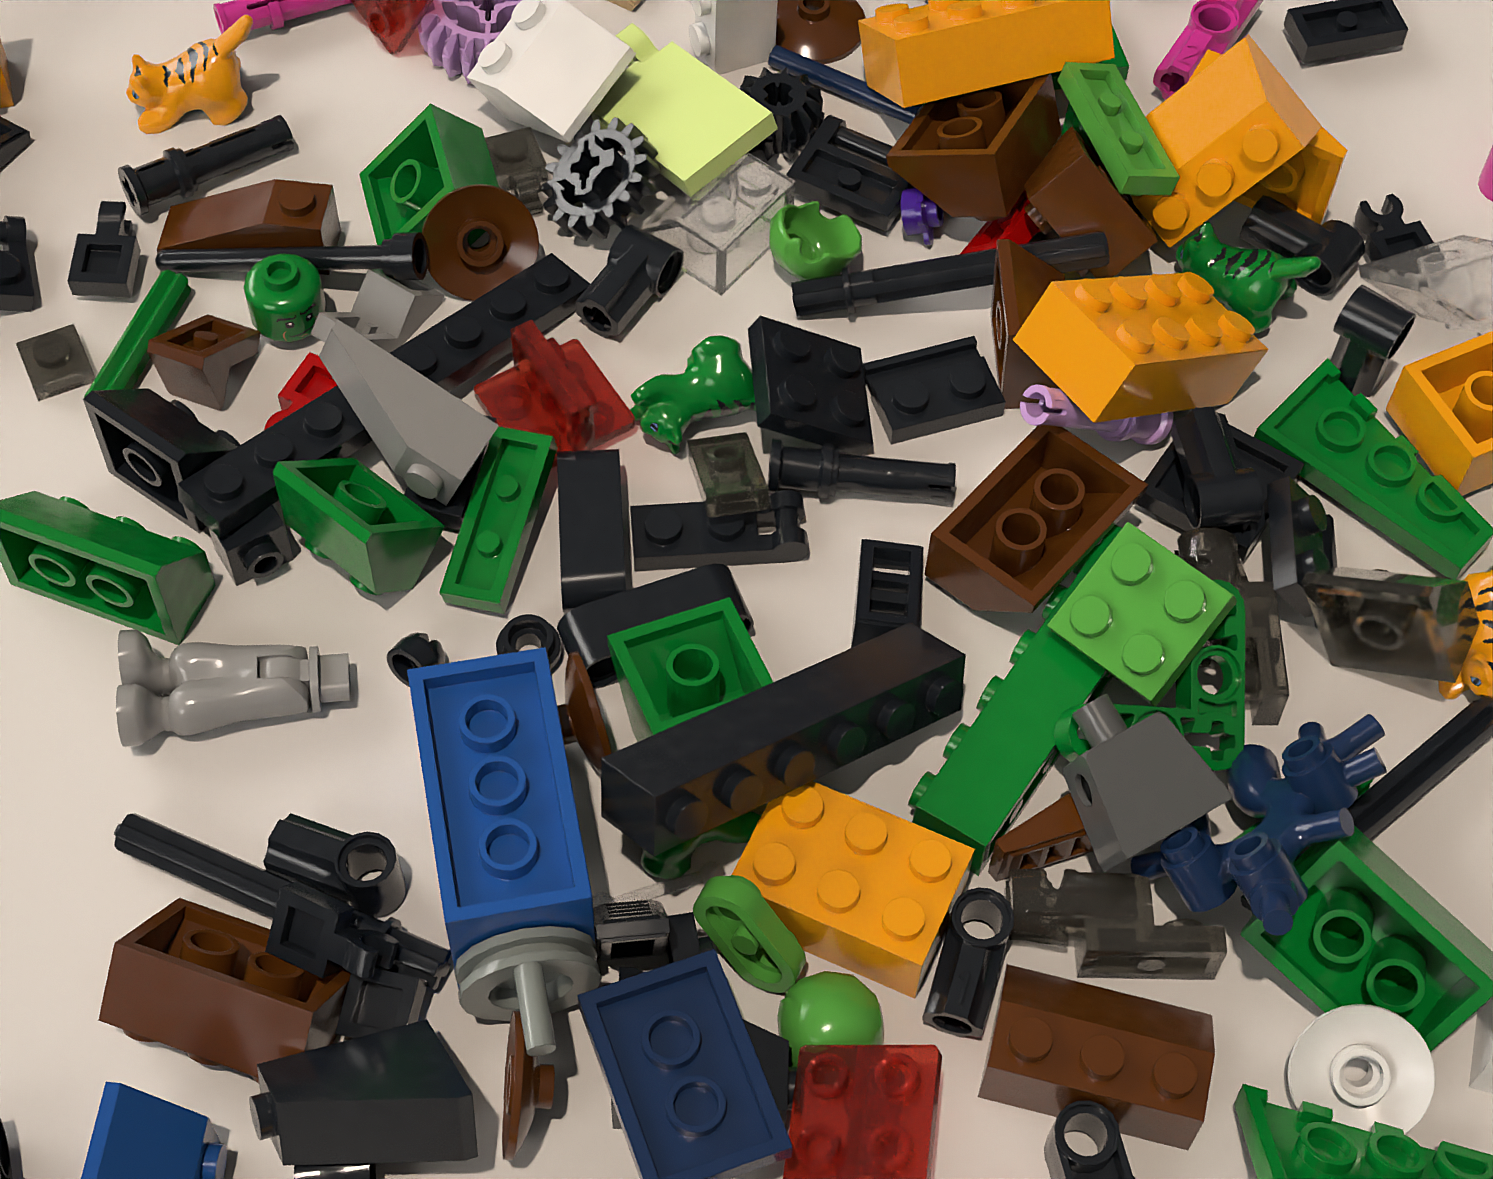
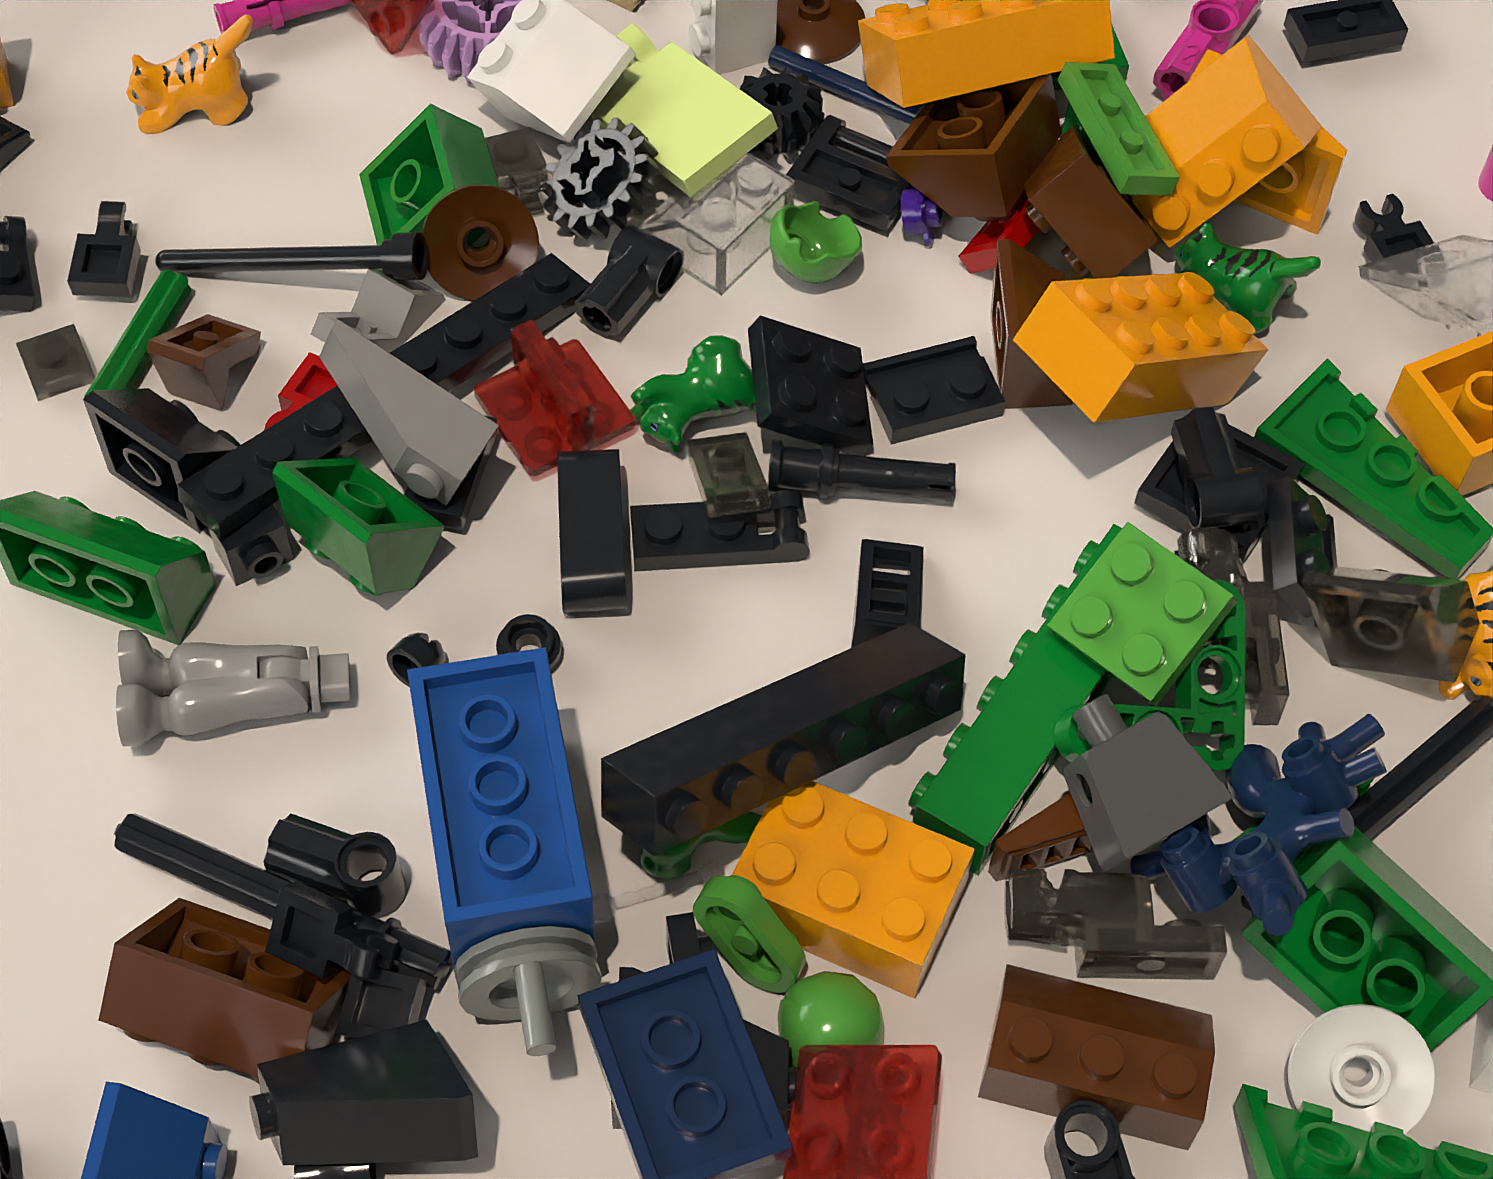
(182, 171): black pin -> none
(256, 217): reddish brown slope -> none
(284, 297): green head -> none
(499, 520): green plate -> none
(526, 1088): reddish brown dish -> none
(581, 714): reddish brown dish -> none
(588, 625): black beam -> none
(630, 929): black slope -> none
(685, 666): green slope -> none
(938, 275): black axle -> none
(969, 965): black piece -> none
(1030, 522): reddish brown slope -> none
(1059, 410): lavender pin -> none
(1293, 235): black piece -> none
(1369, 337): black piece -> none

